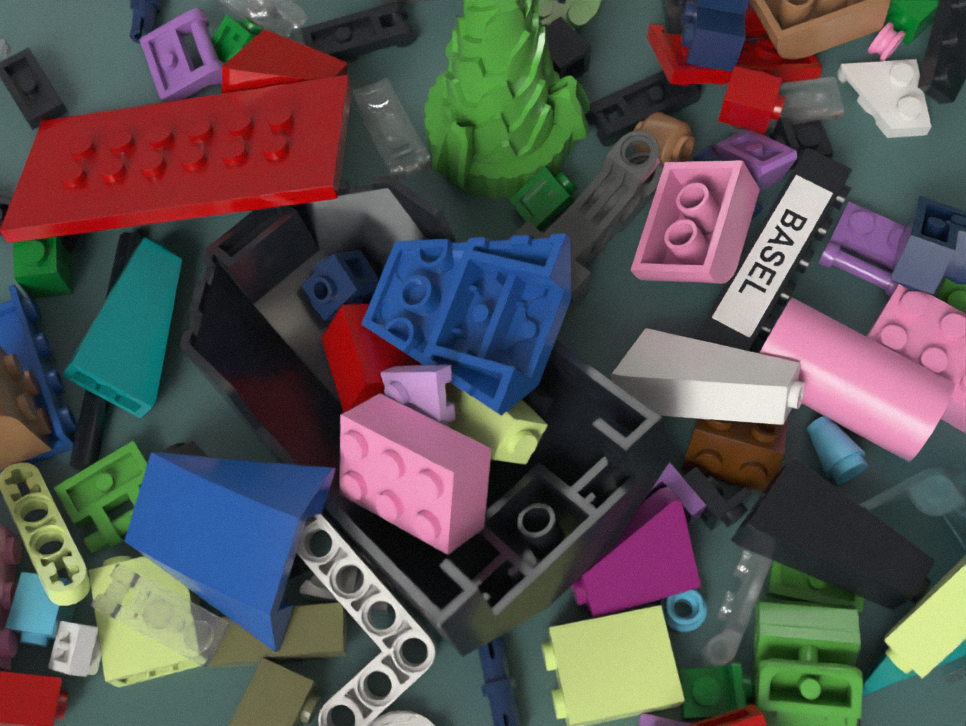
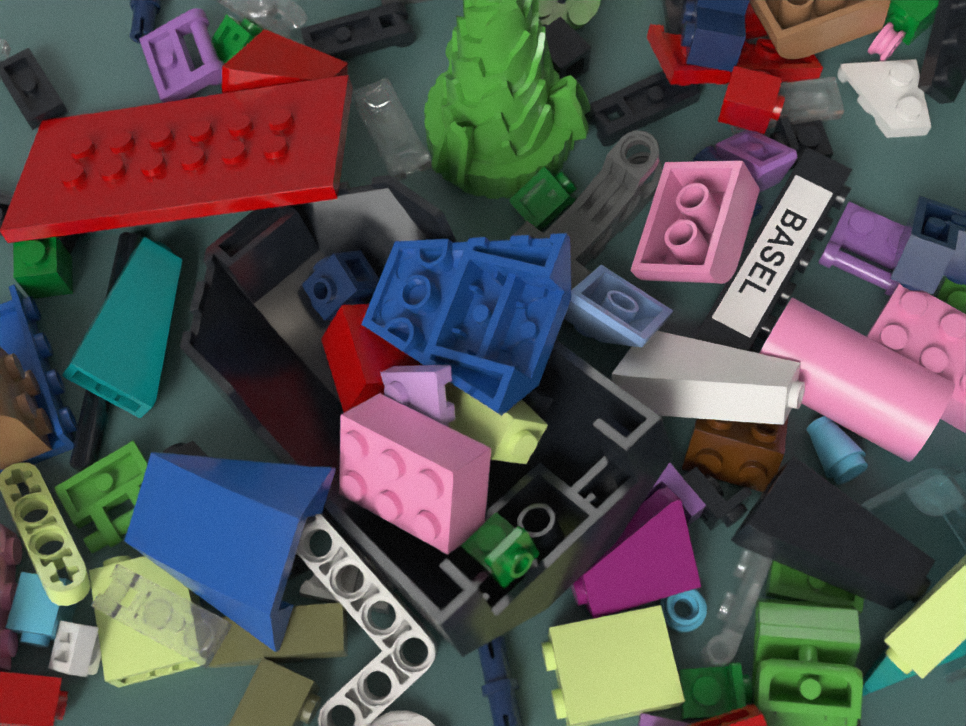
(501, 549): none -> green bracket
(614, 310): none -> light blue slope
(672, 135): medium nougat head -> none

